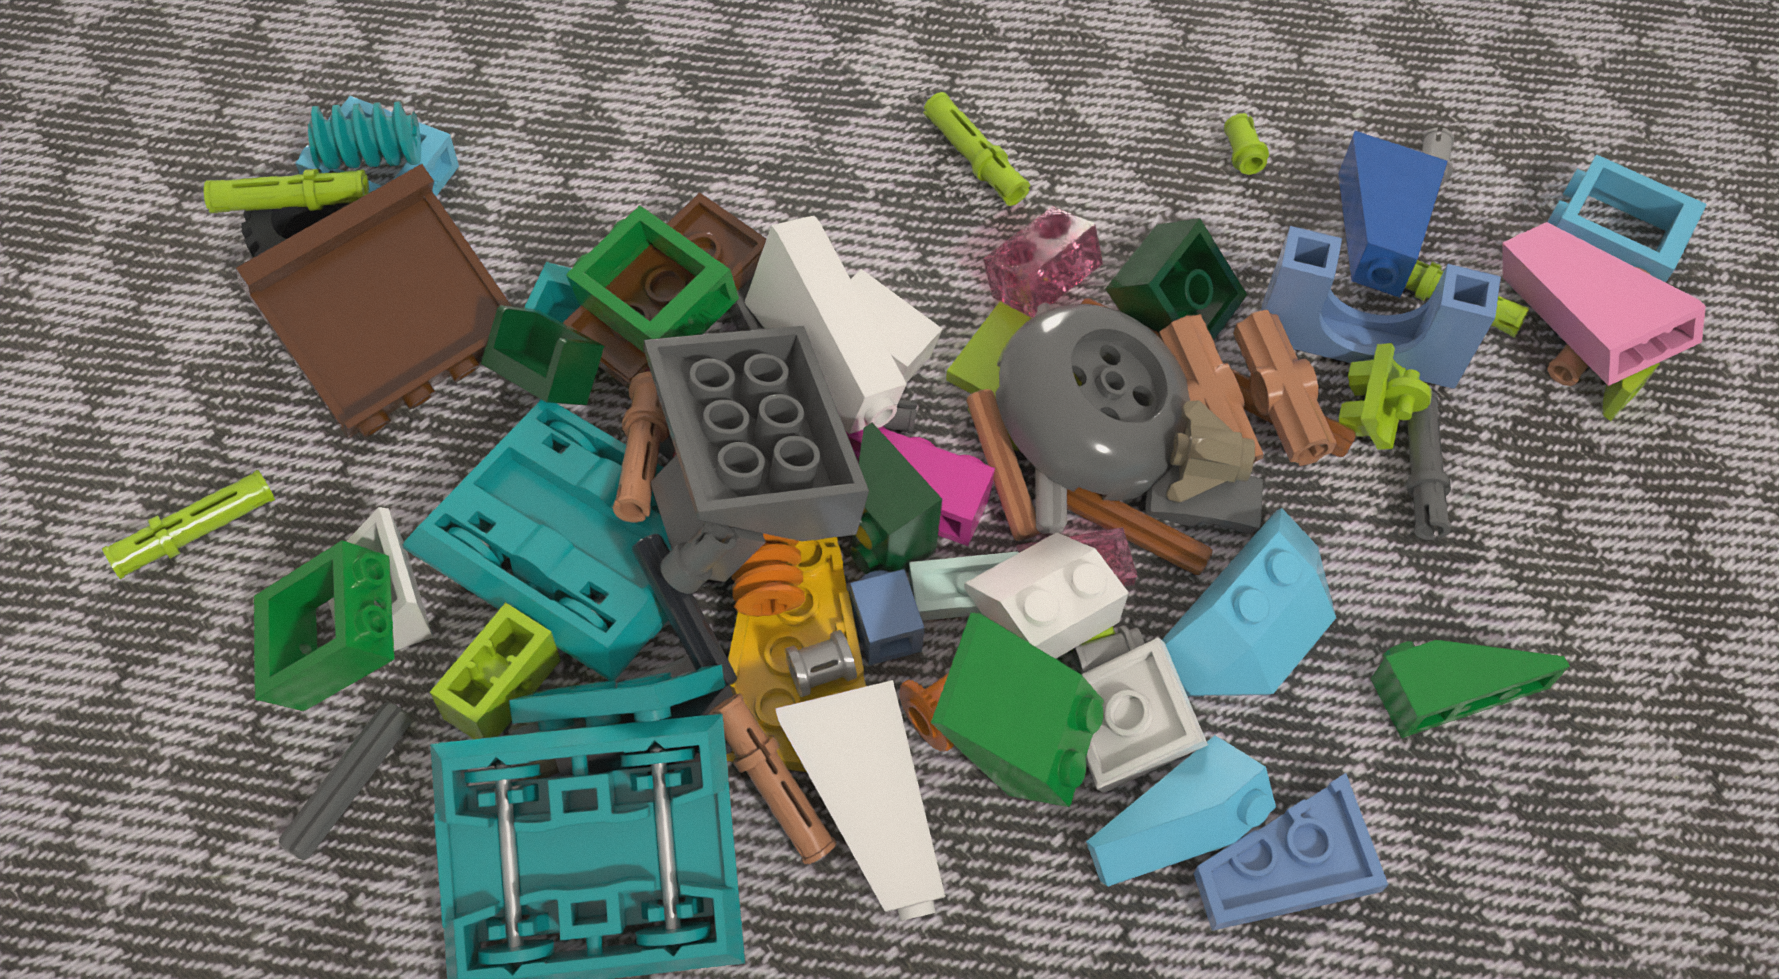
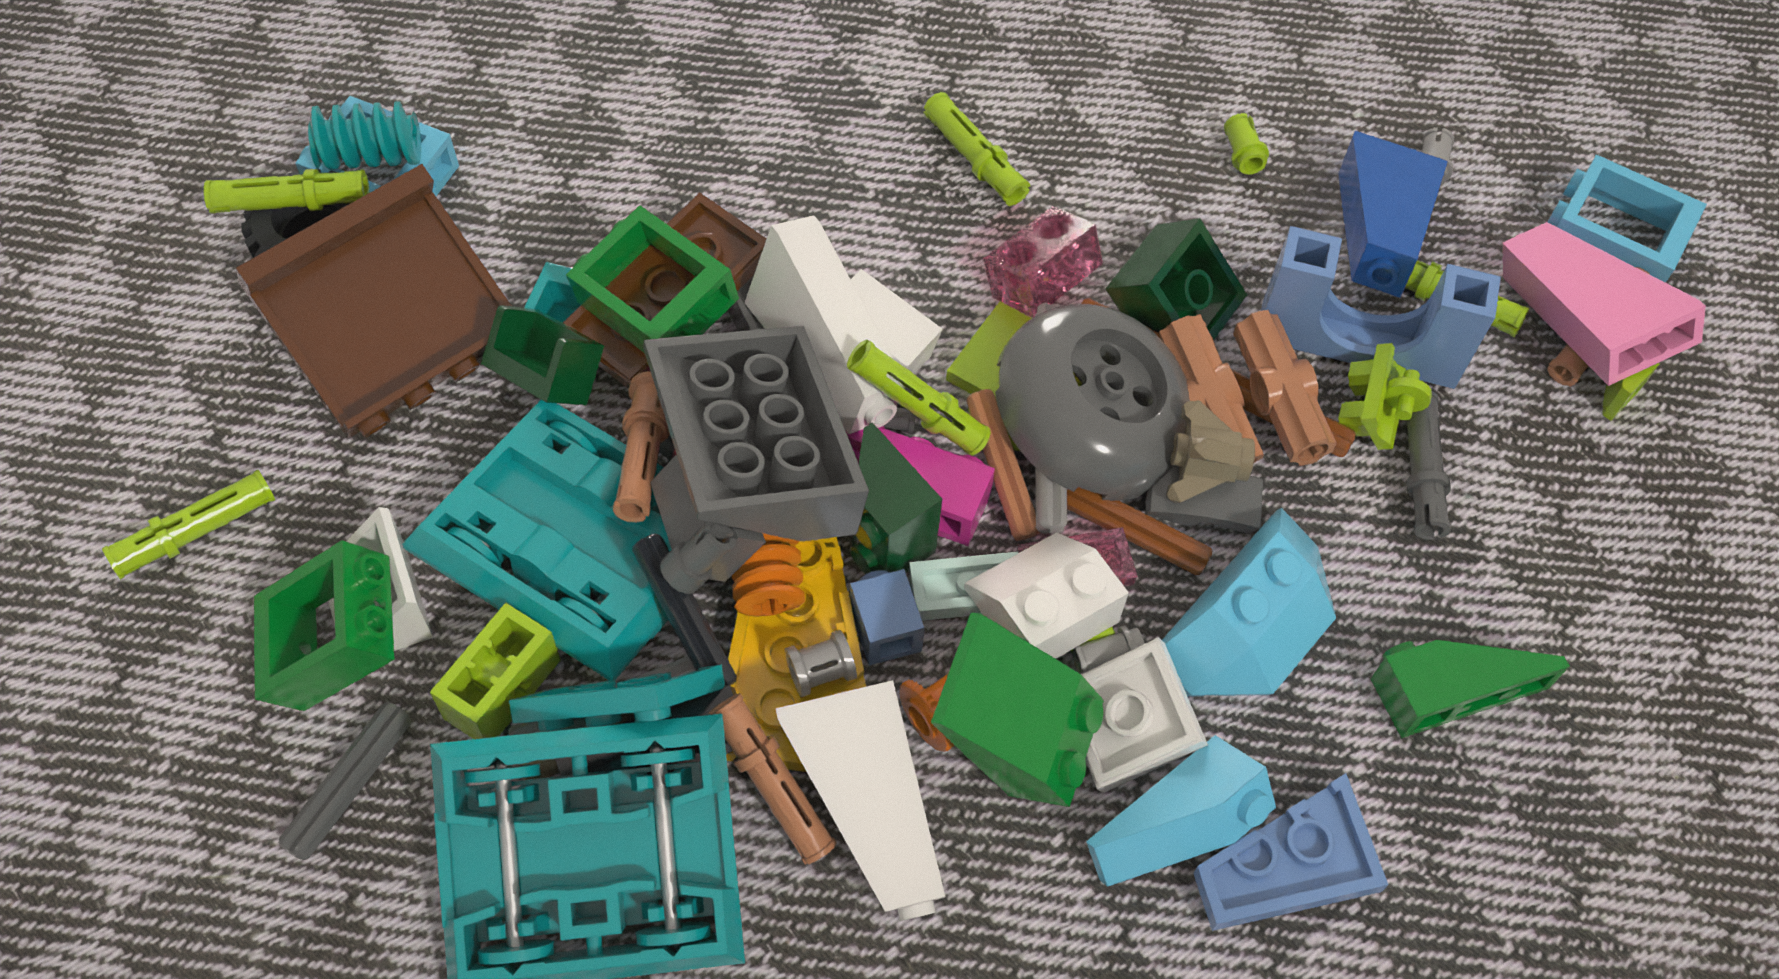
(963, 431): none -> lime pin

